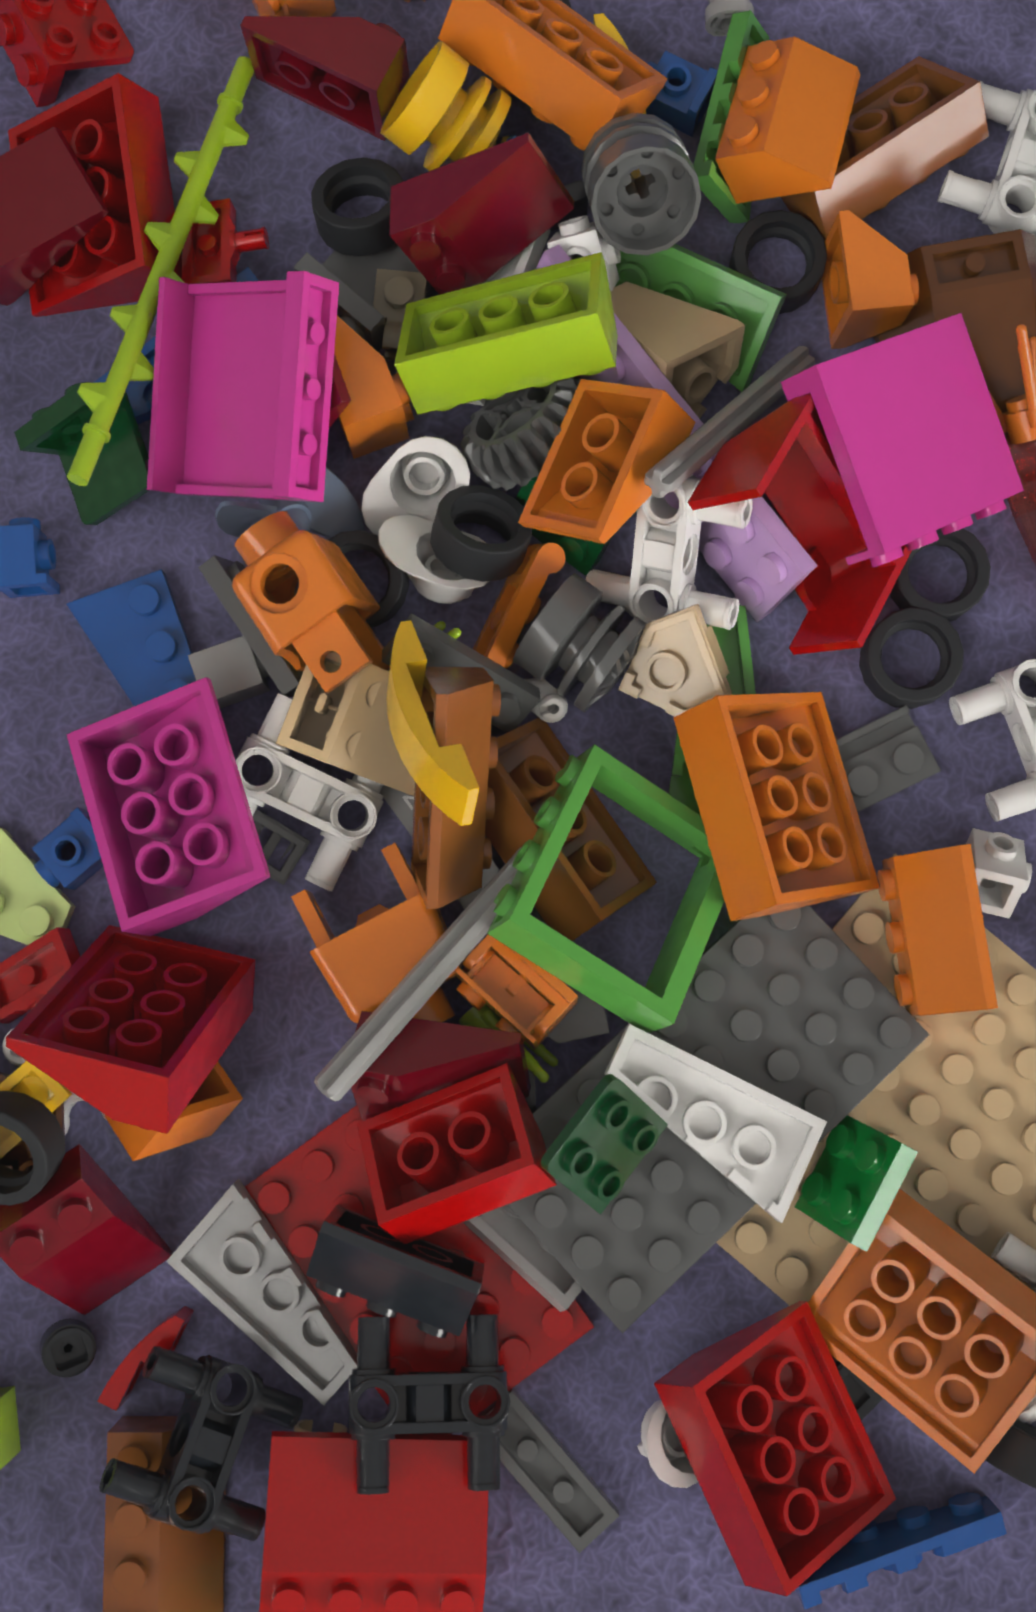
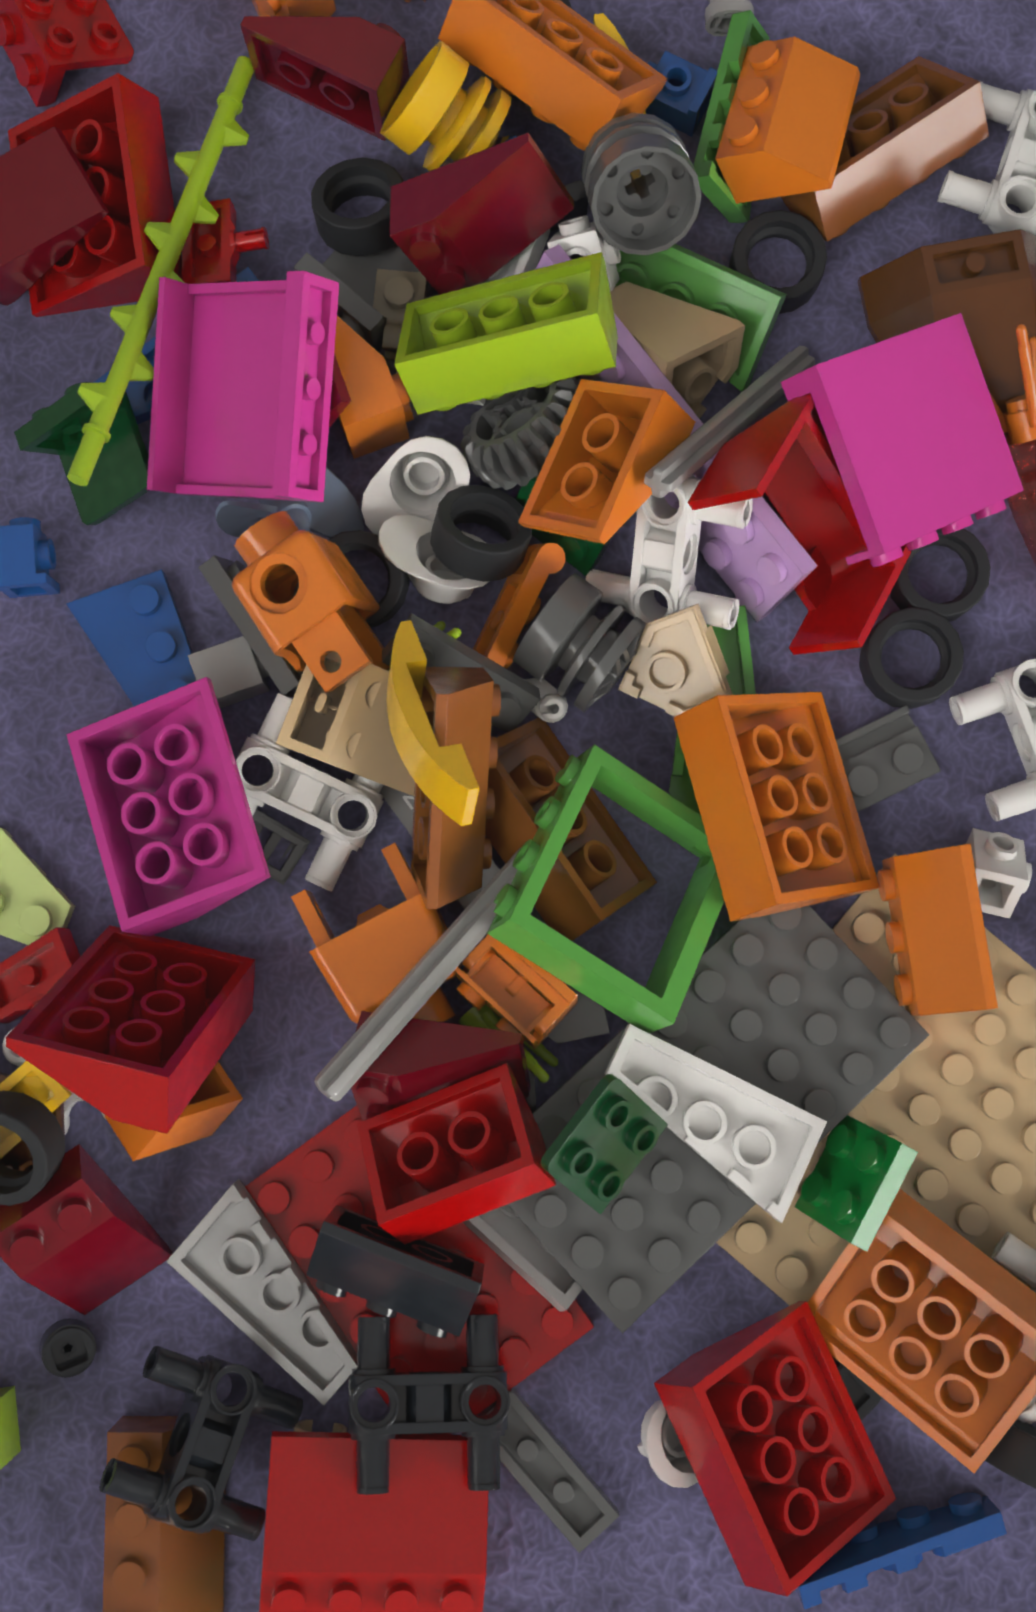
(87, 858): blue brick -> none
(123, 1380): red slope -> none
(864, 282): orange slope -> none

